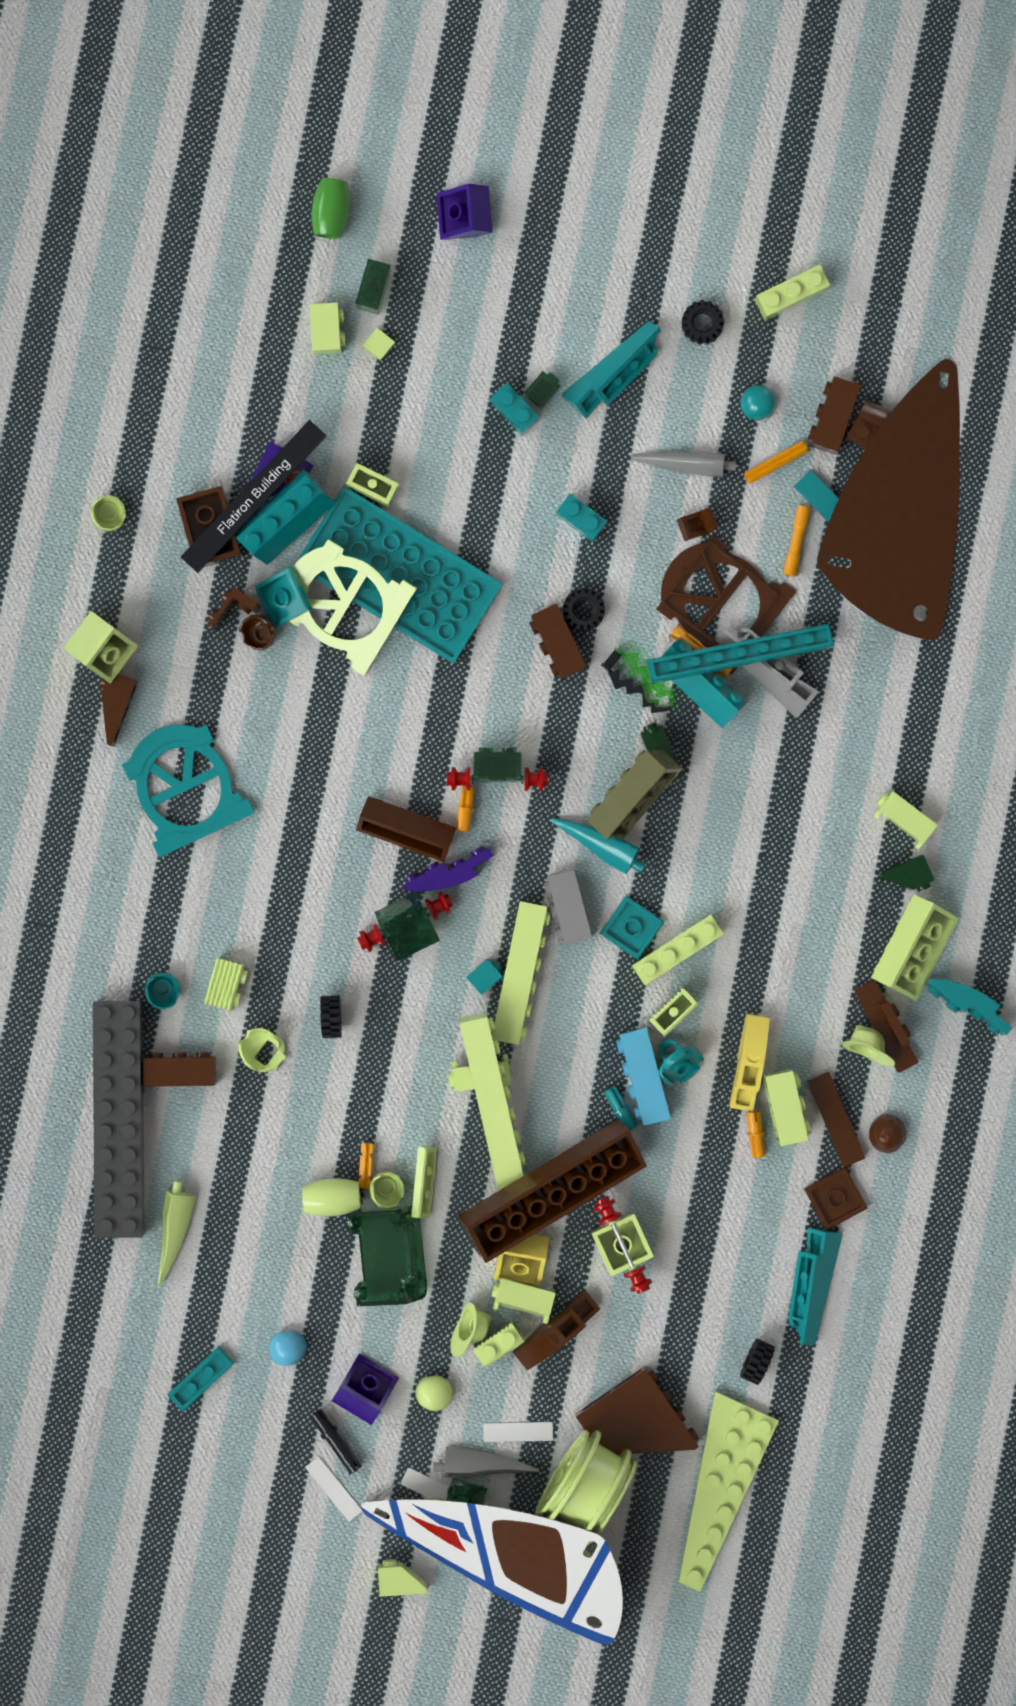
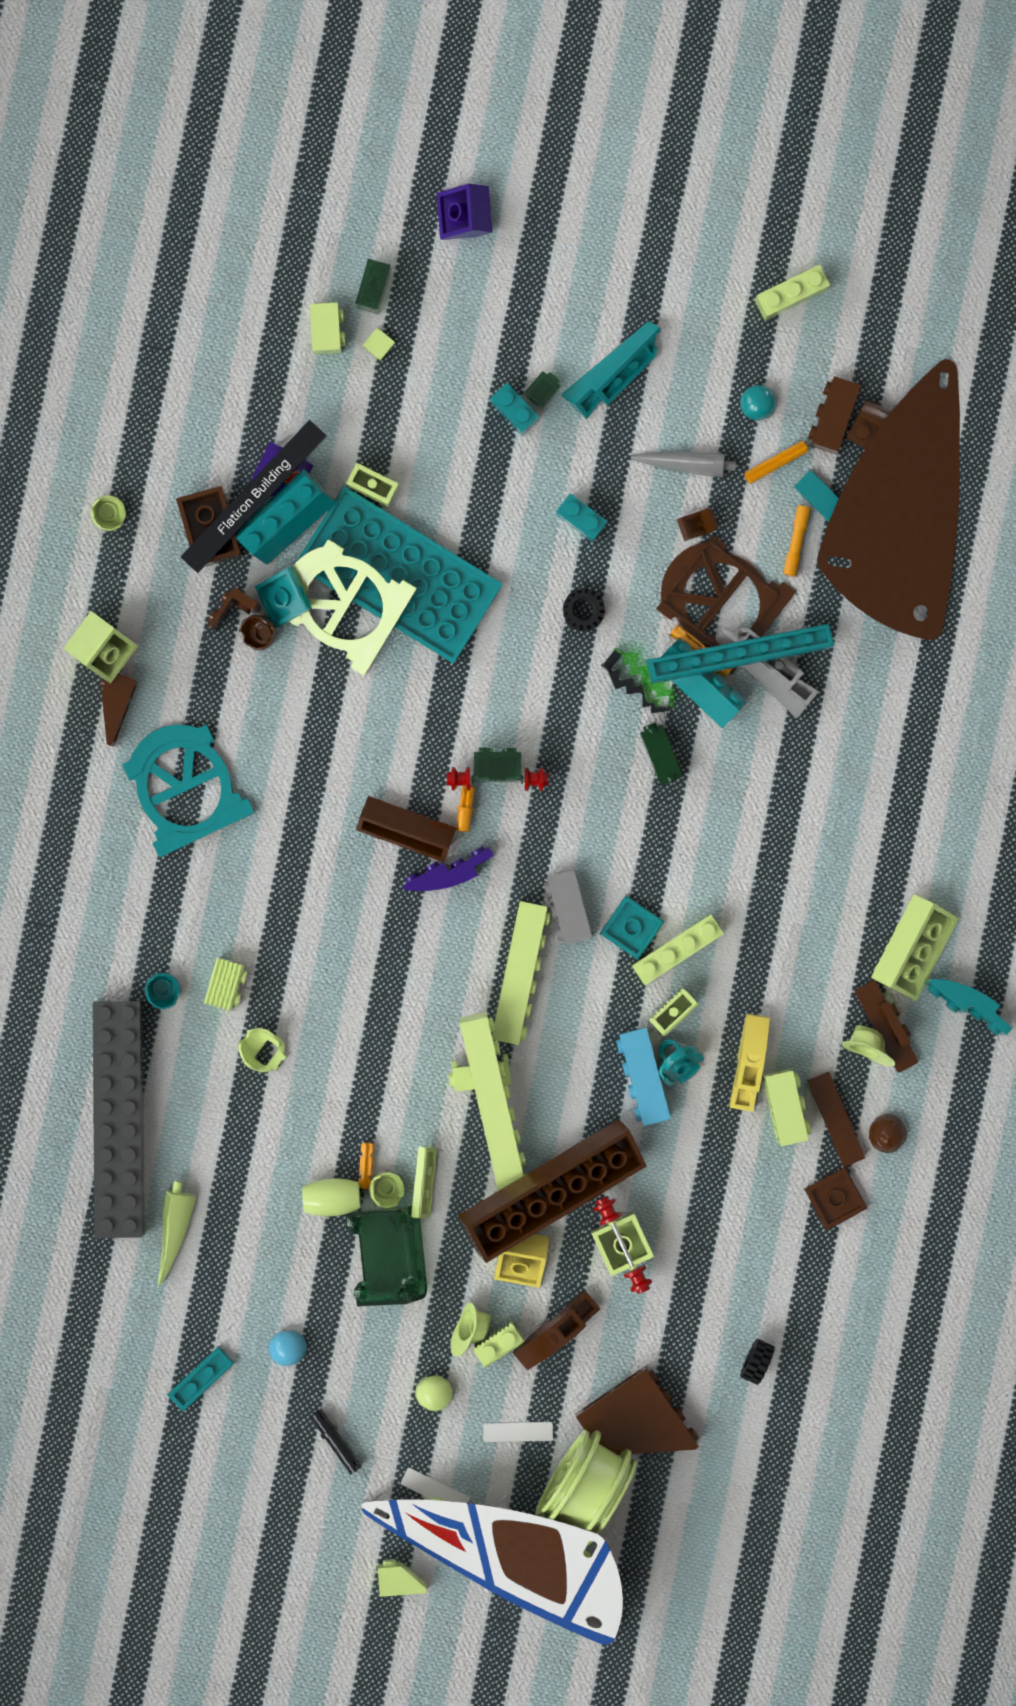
(179, 1070): reddish brown brick -> none
(330, 208): bright green piece -> none
(330, 1016): black tyre -> none
(333, 1489): white sticker -> none
(365, 1389): dark purple slope -> none
(406, 925): clear green brick -> none
(466, 1492): clear green bracket -> none
(472, 1463): light grey piece -> none
(485, 975): teal brick -> none
(523, 1298): yellowish green brick -> none
(557, 642): reddish brown brick -> none
(613, 852): teal piece -> none
(620, 1108): teal axle -> none
(634, 793): olive brick -> none
(702, 308): black tyre -> none
(730, 1458): yellowish green wing -> none
(755, 1133): light orange axle -> none
(812, 1282): teal wedge -> none
(905, 817): yellowish green brick -> none
(910, 874): dark green slope -> none

